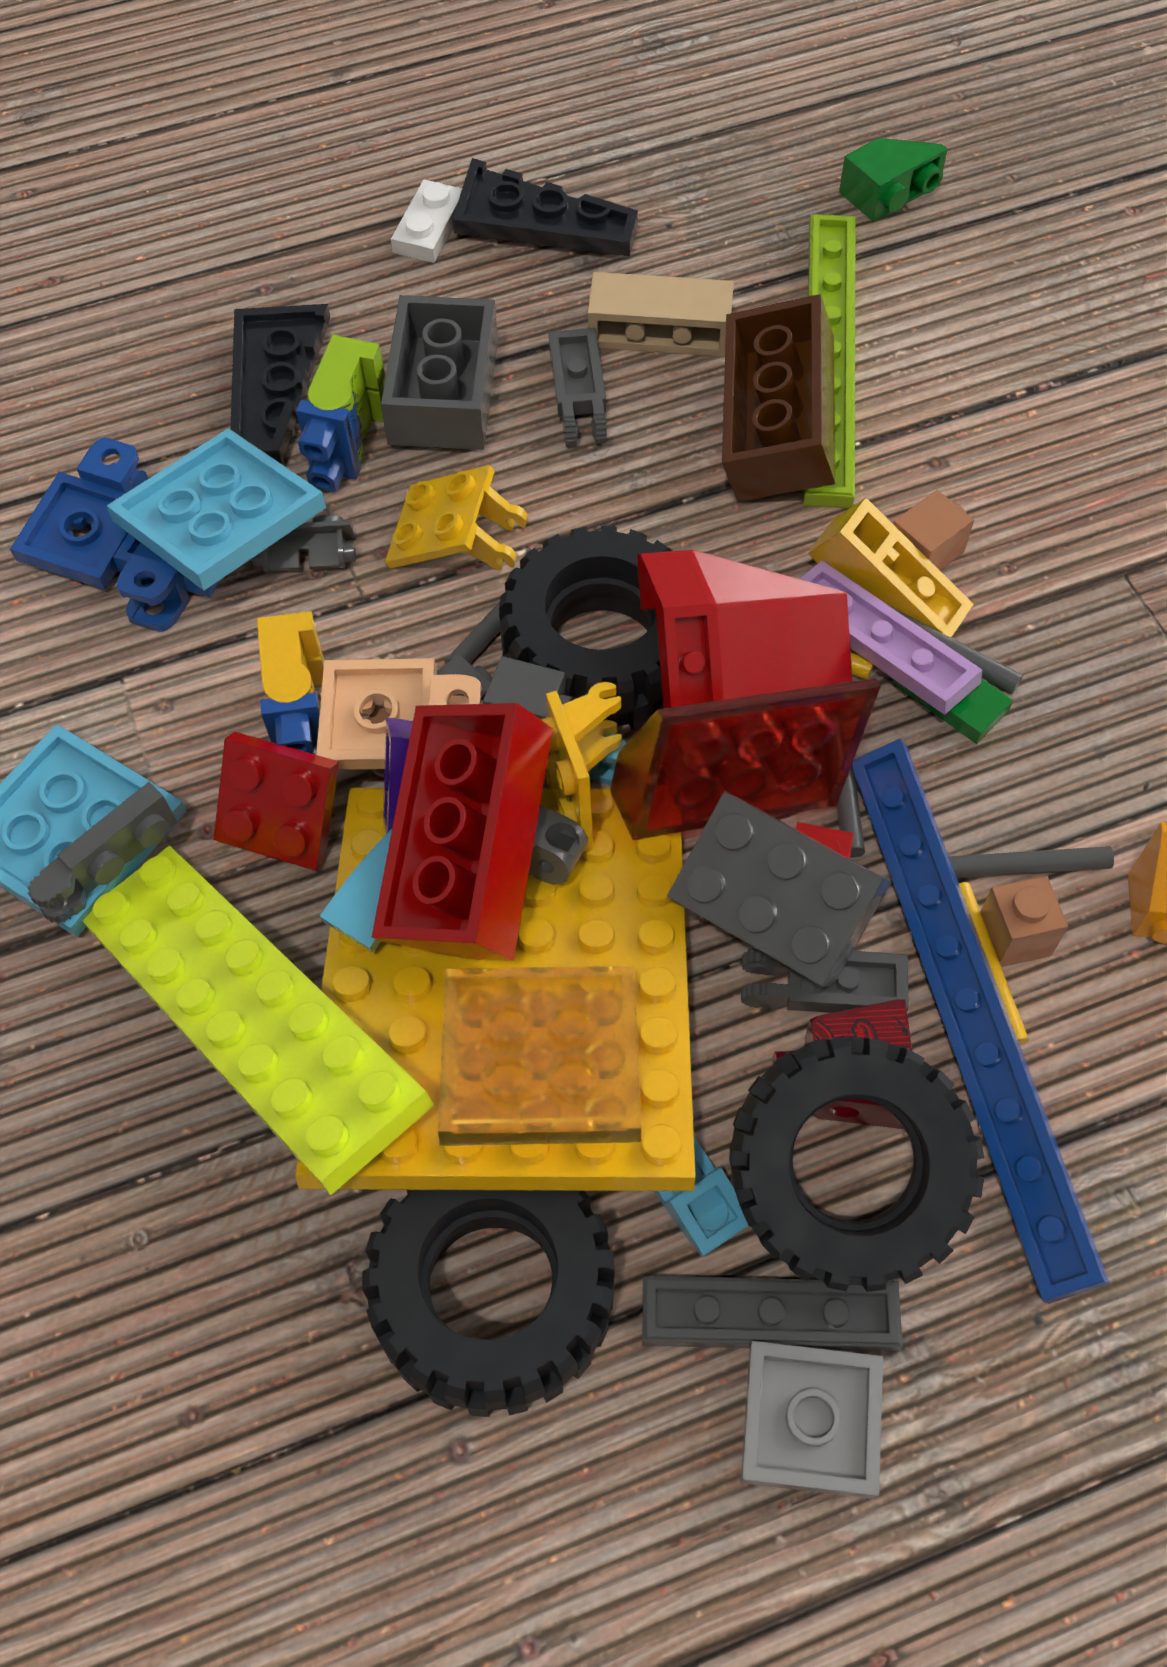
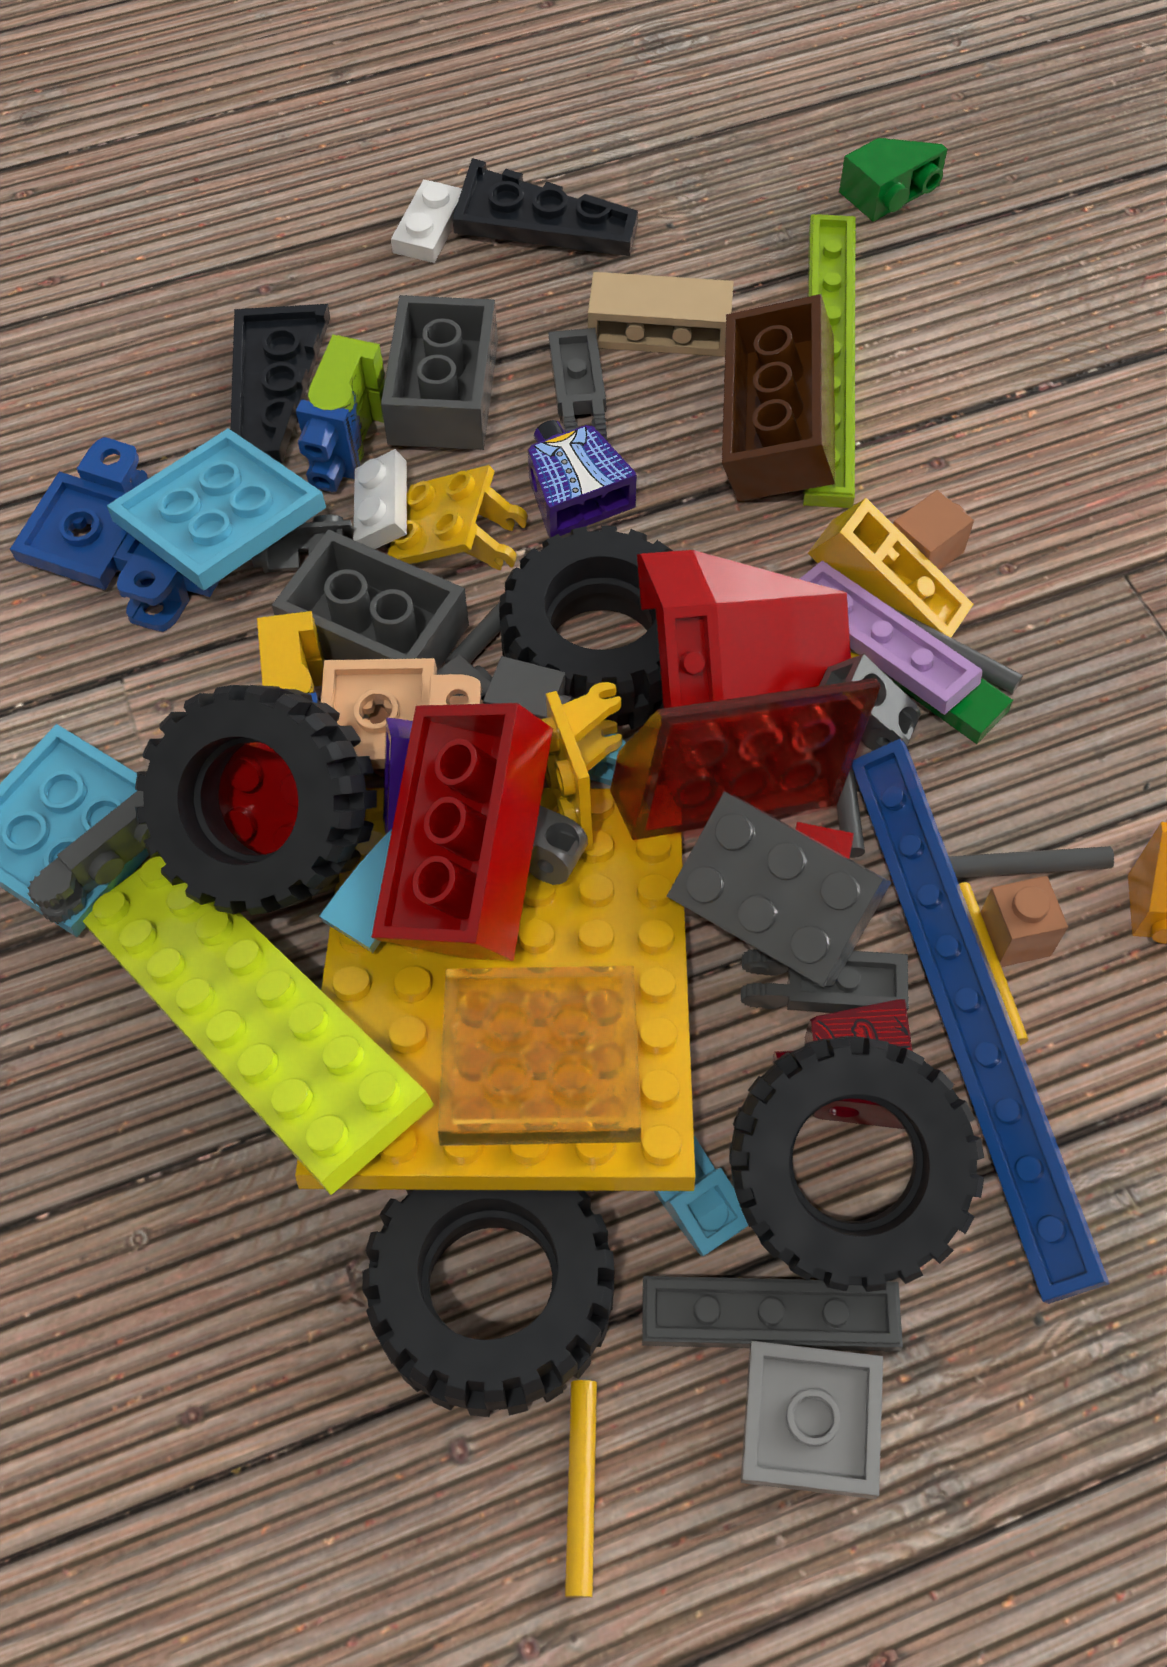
(186, 812): none -> black tyre
(374, 604): none -> dark grey brick
(380, 500): none -> white plate
(577, 478): none -> torso
(581, 1490): none -> yellow bar
(893, 712): none -> dark grey leg

